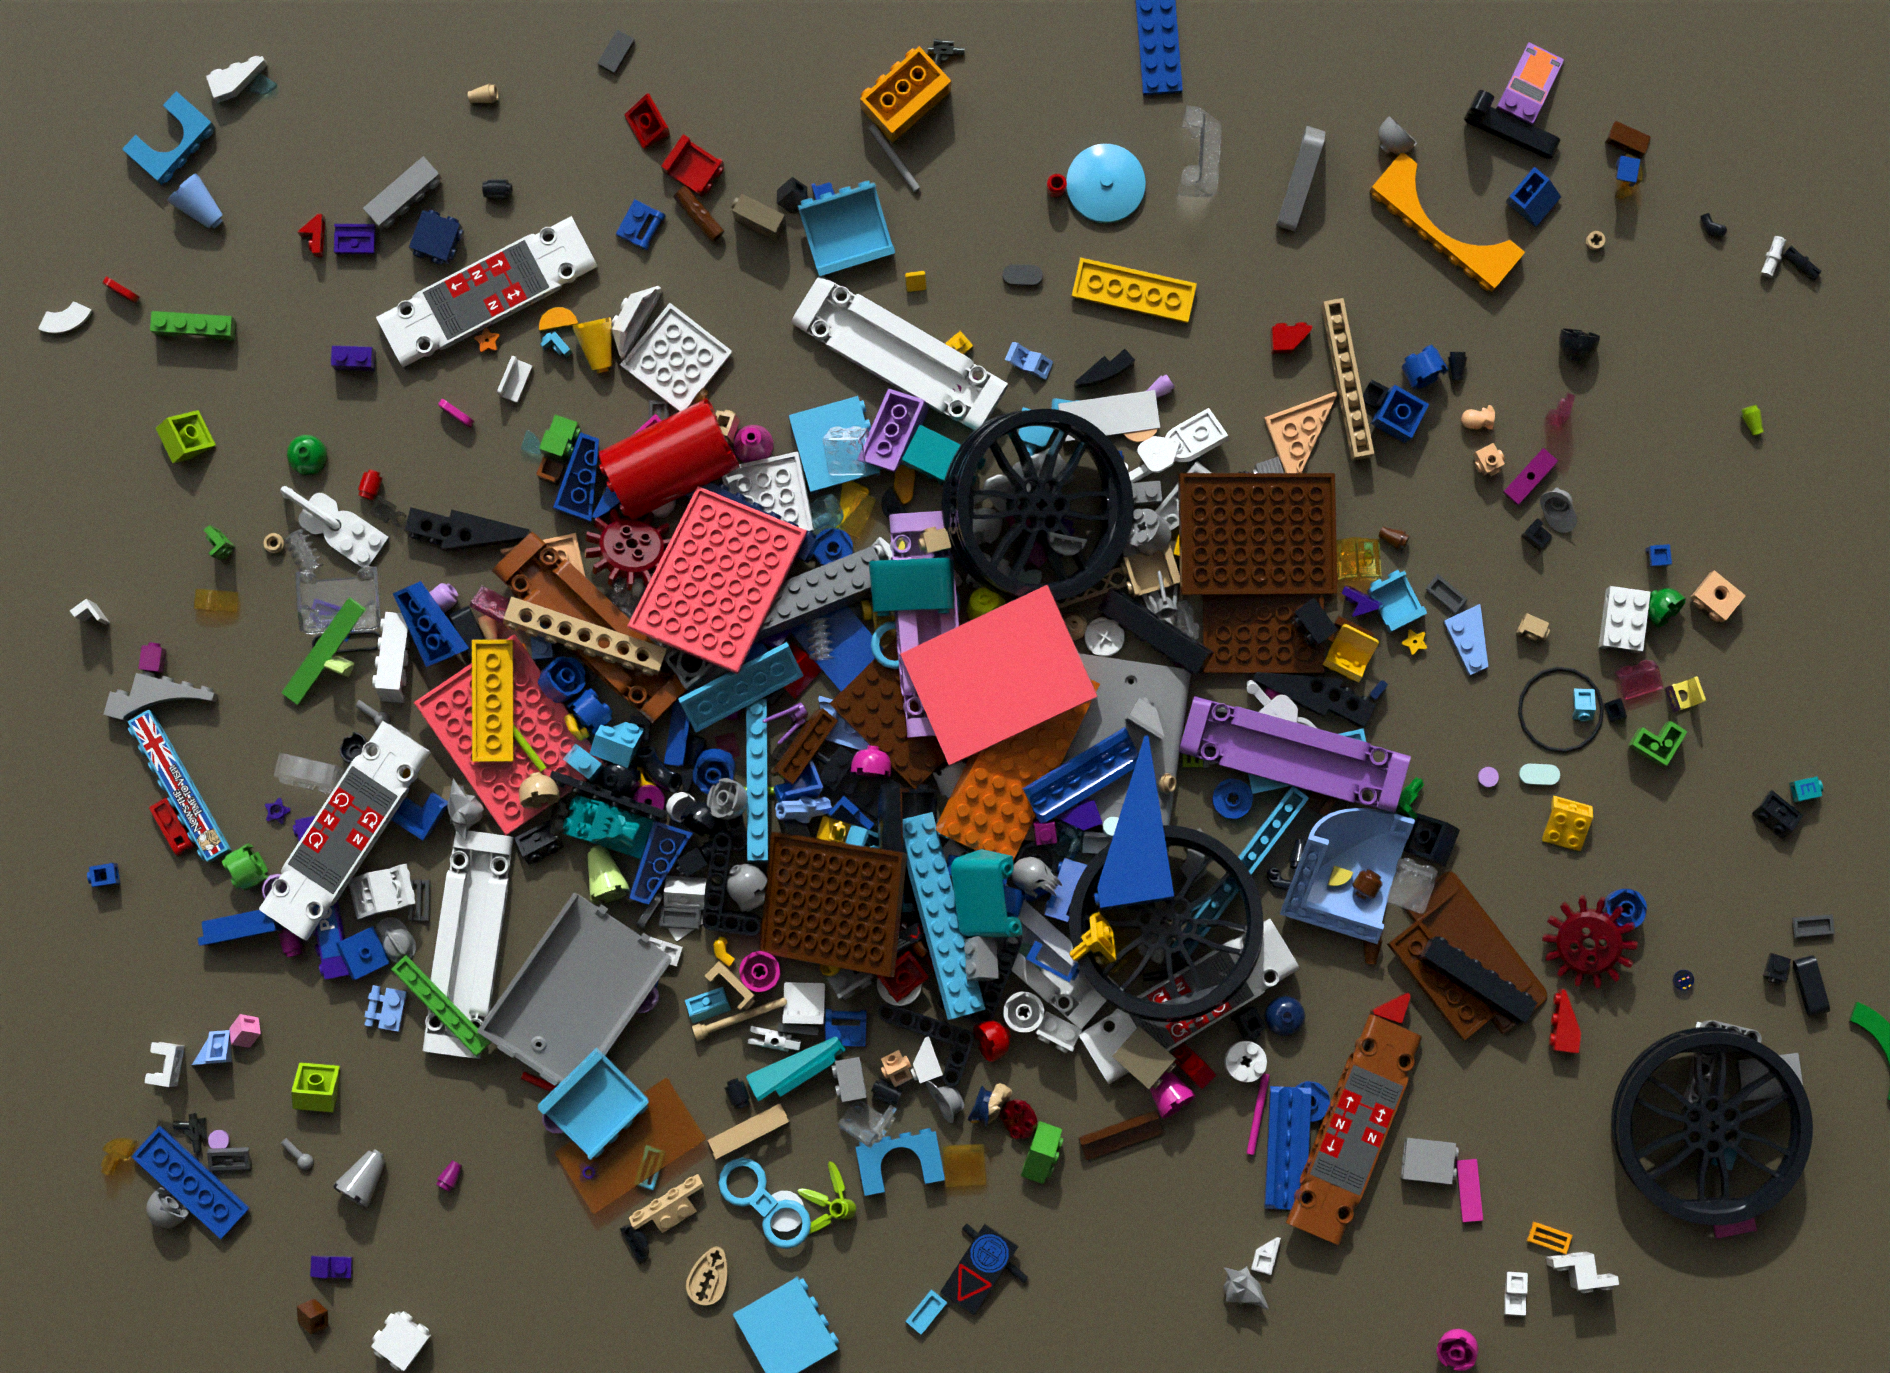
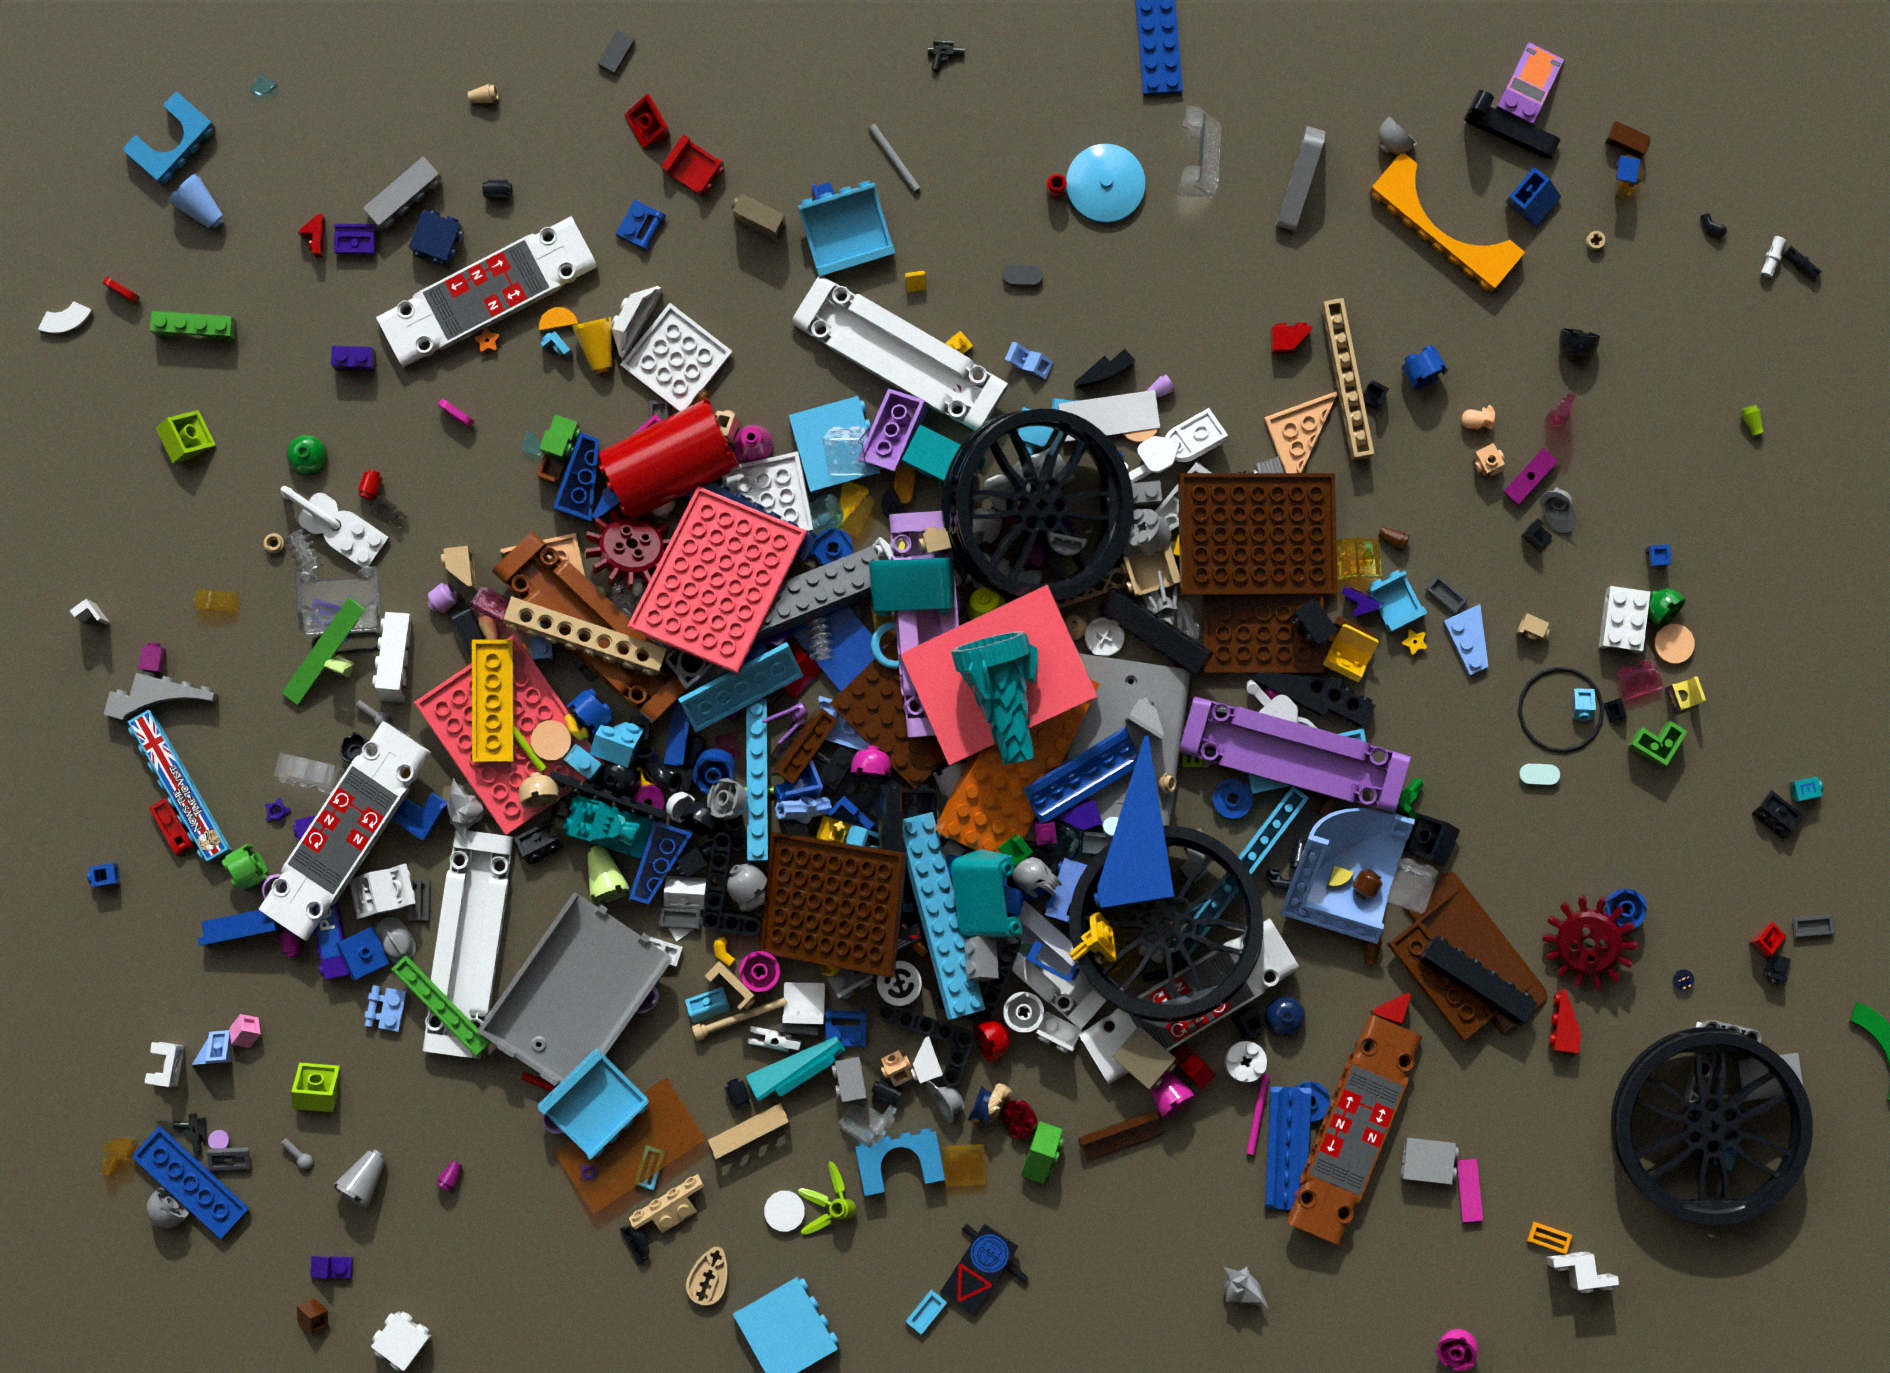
(223, 545): bright green bracket -> none
(231, 81): white slope -> none
(428, 625): blue wedge -> none
(460, 563): none -> tan slope
(482, 530): black brick -> none
(514, 380): white panel -> none
(550, 740): none -> light nougat tile
(562, 679): blue brick -> none
(649, 911): dark grey tile -> none
(698, 214): reddish brown axle -> none
(764, 1203): medium azure bar -> none
(791, 194): black panel -> none
(866, 609): yellow tile -> none
(907, 106): light orange brick -> none
(907, 977): red slope -> none
(998, 674): none -> teal cone
(1016, 848): none -> green panel
(1134, 290): yellow plate -> none
(1265, 1257): white tile -> none
(1378, 689): dark blue tile -> none
(1399, 414): blue brick -> none
(1457, 364): black cone -> none
(1488, 777): lavender tile -> none
(1515, 1294): white slope -> none
(1568, 823): yellow bracket -> none
(1674, 643): none -> light nougat tile
(1705, 597): light nougat brick -> none
(1734, 1229): dark pink tile -> none
(1768, 940): none -> red slope
(1811, 986): black beam -> none

